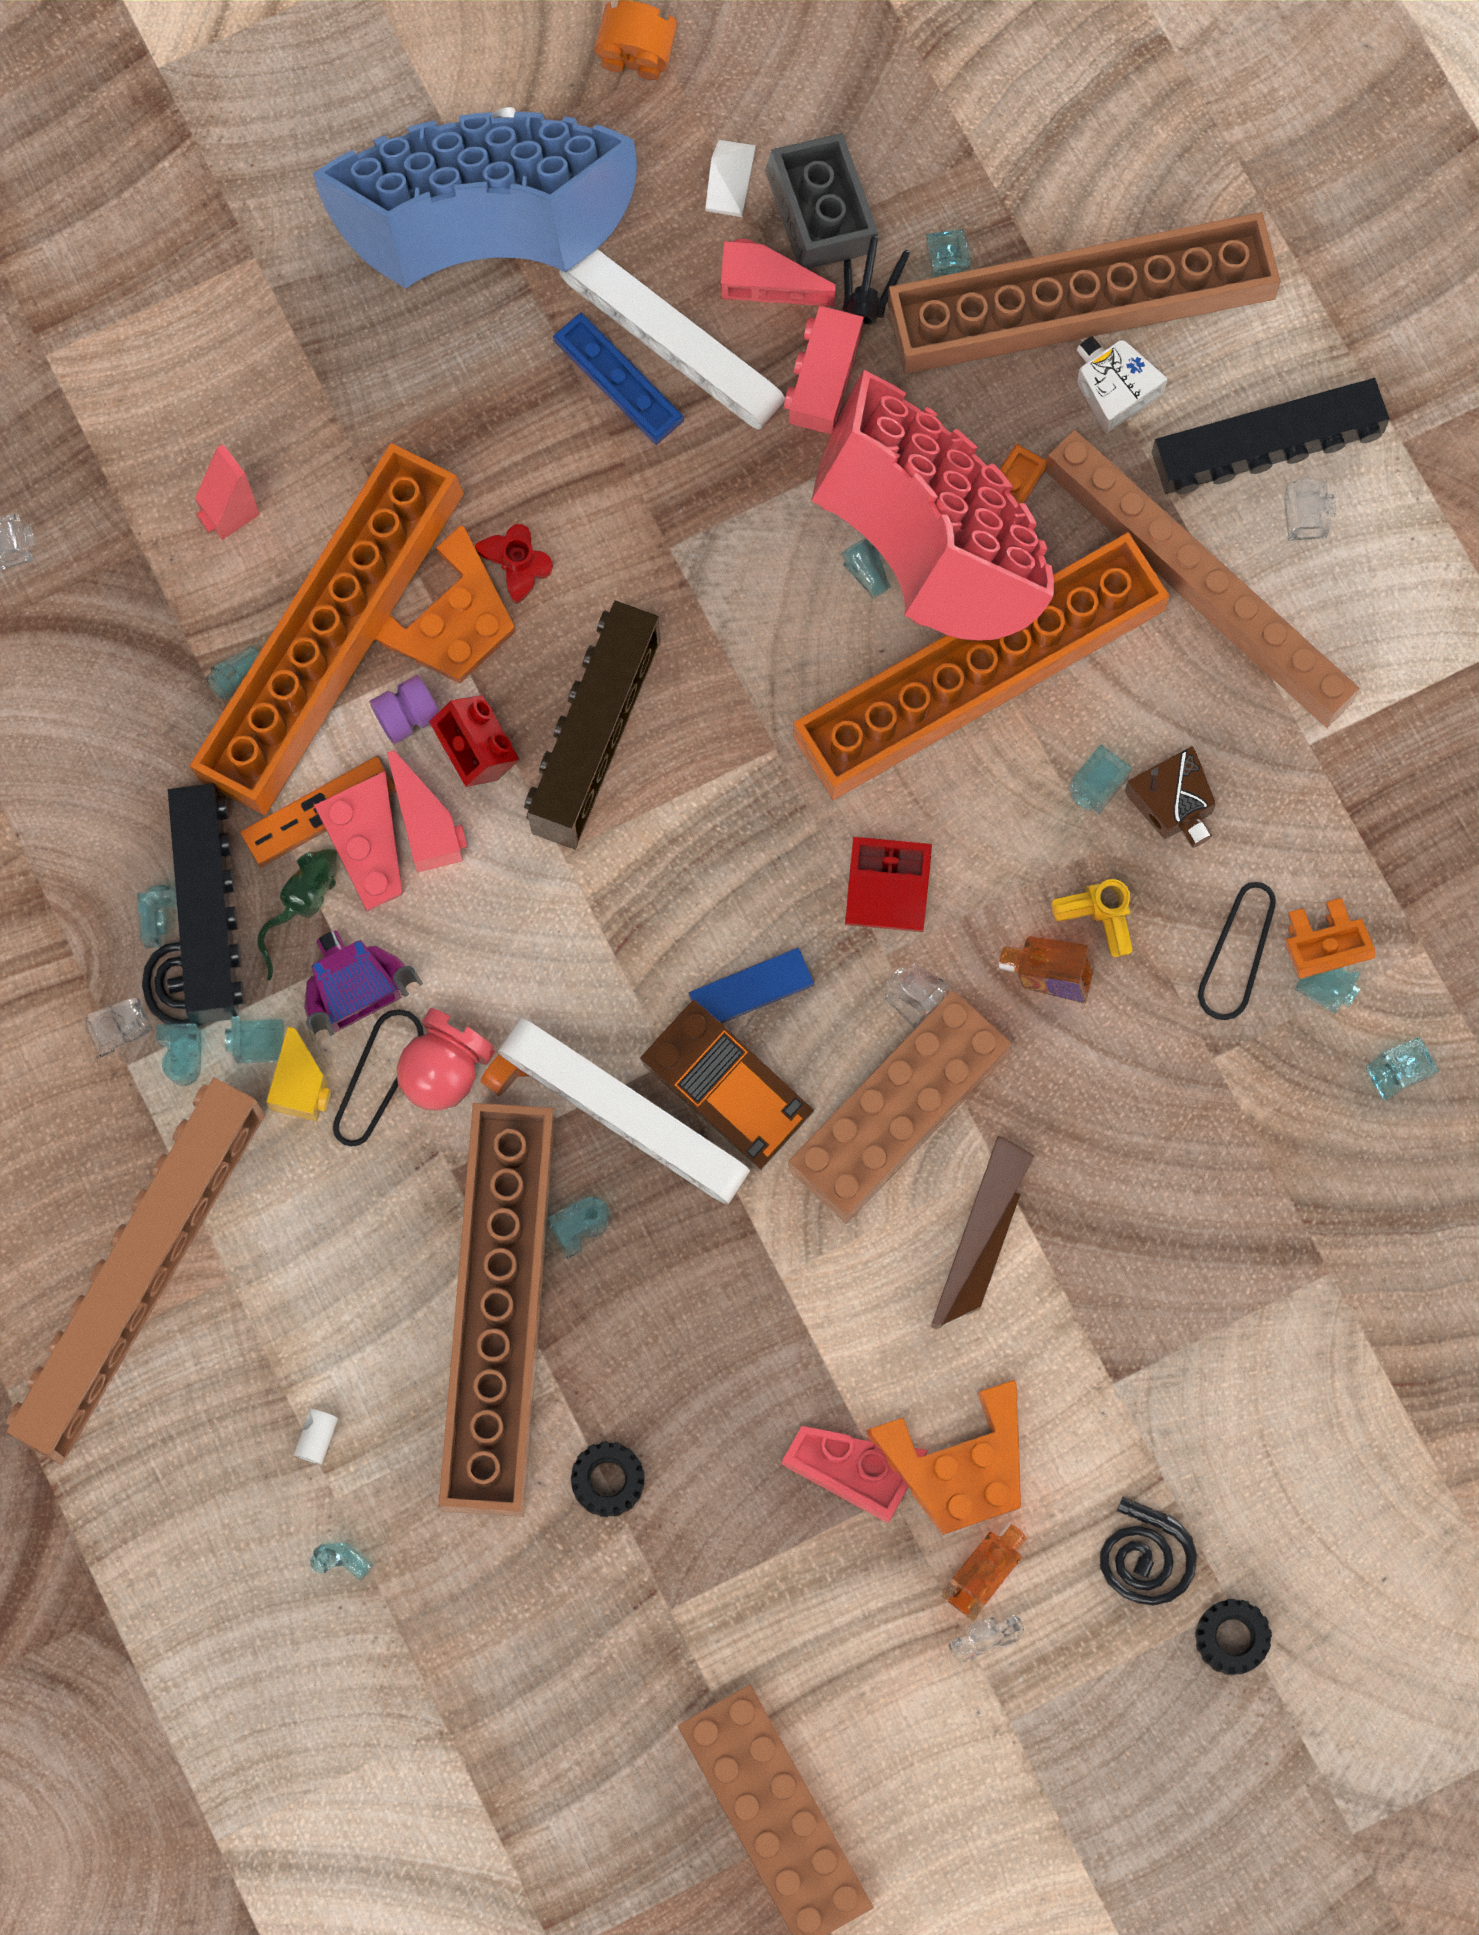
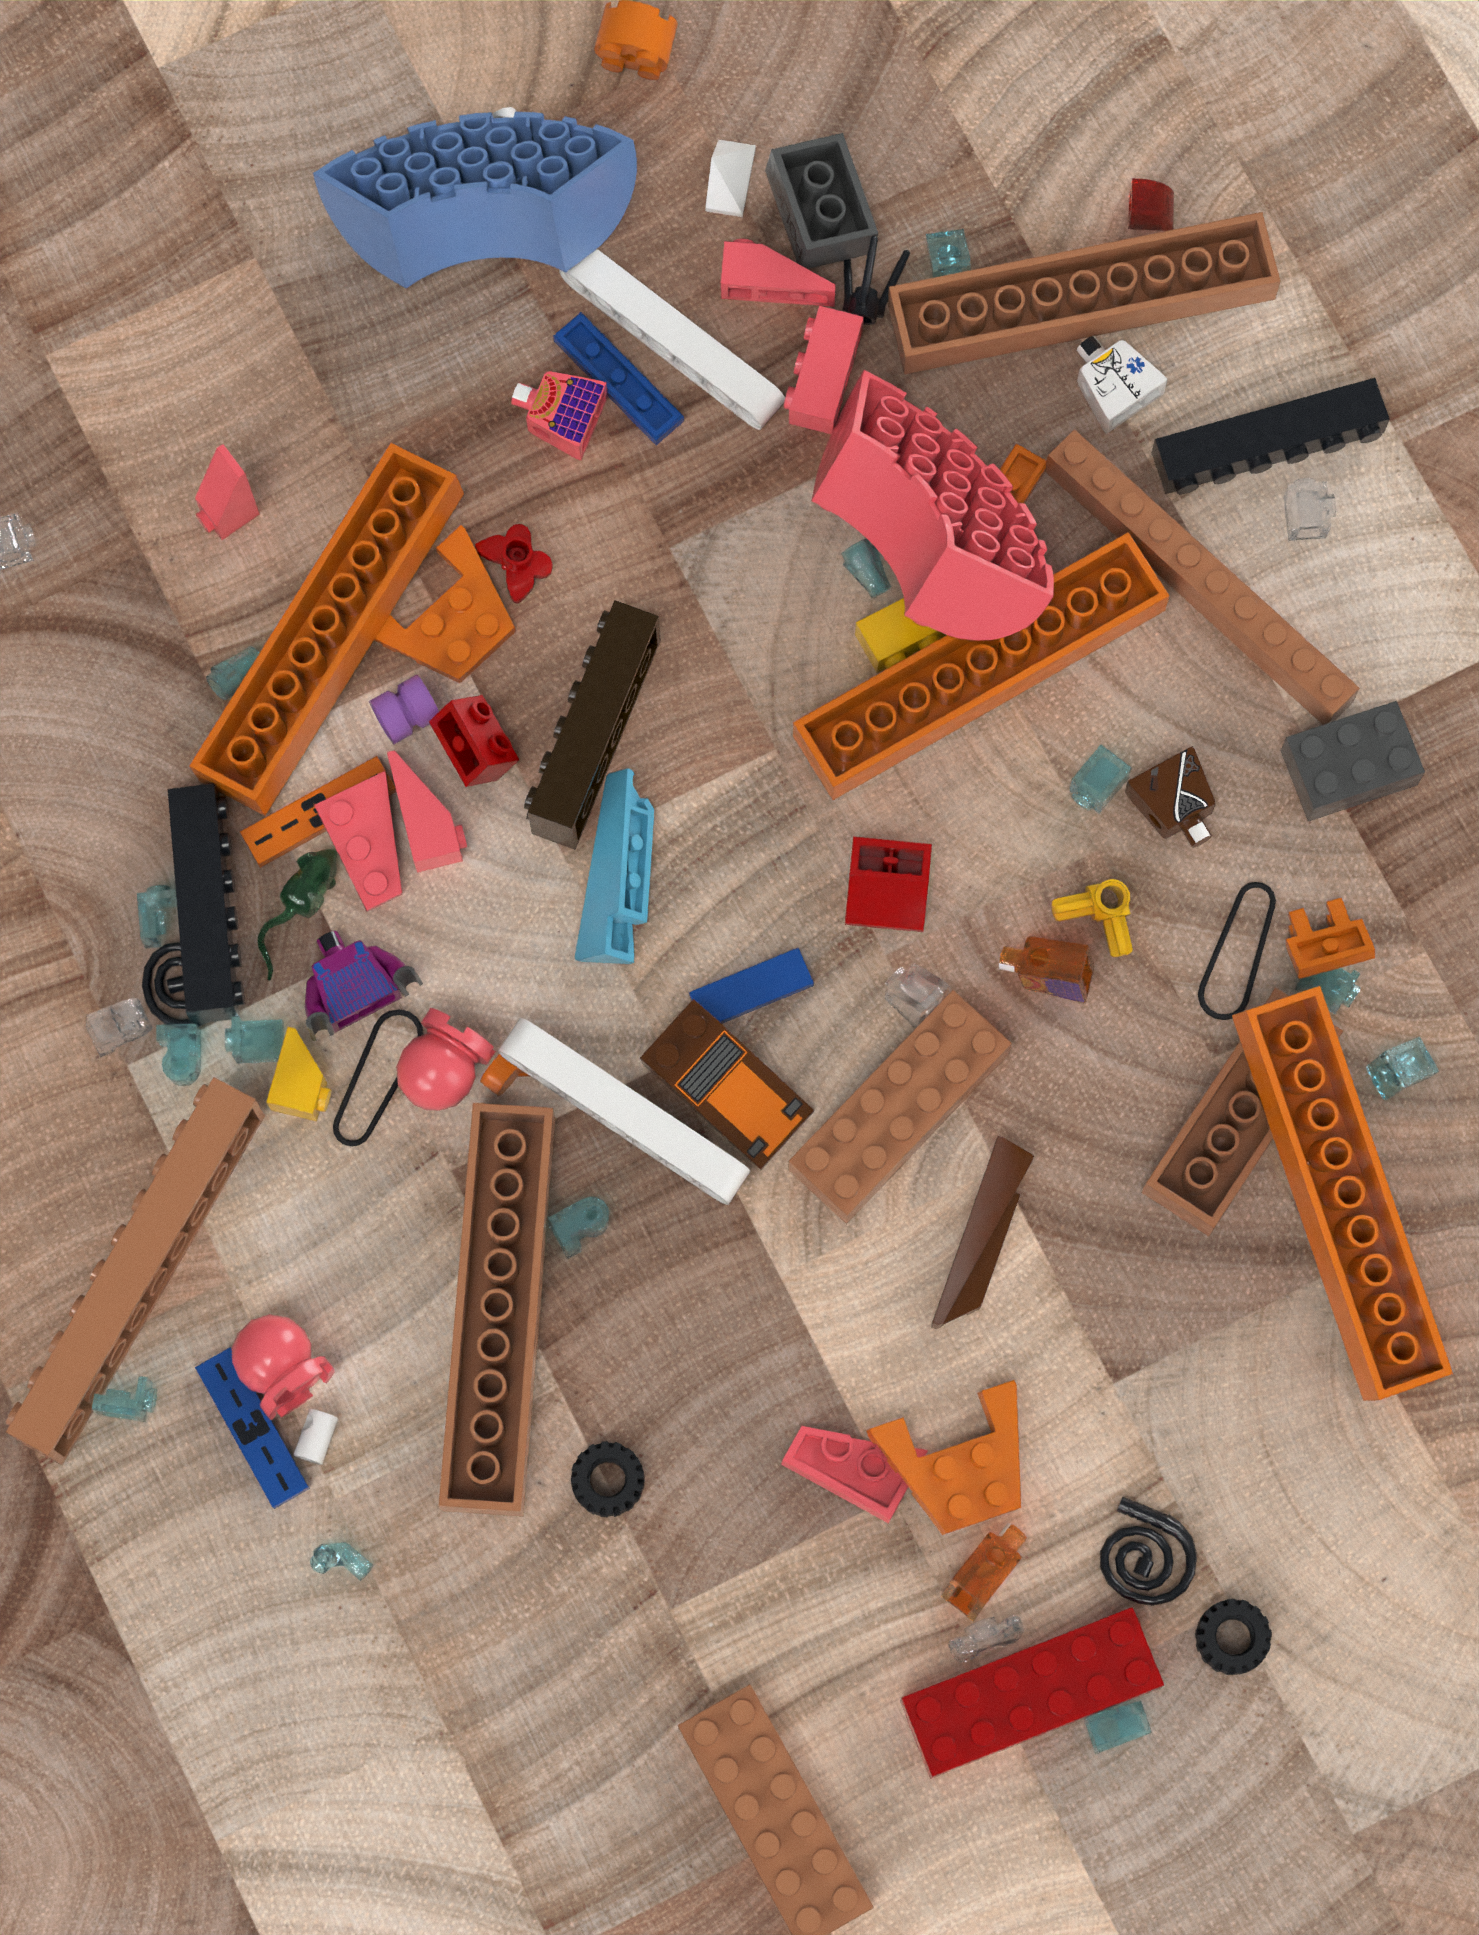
(119, 1405): none -> clear light blue bracket
(252, 1430): none -> blue tile
(276, 1360): none -> coral tile
(563, 410): none -> torso
(618, 874): none -> medium azure wedge
(892, 637): none -> yellow brick
(1031, 1692): none -> red brick
(1117, 1726): none -> clear light blue leg
(1150, 206): none -> clear red brick
(1215, 1146): none -> nougat brick
(1342, 1195): none -> orange brick
(1352, 761): none -> dark grey brick

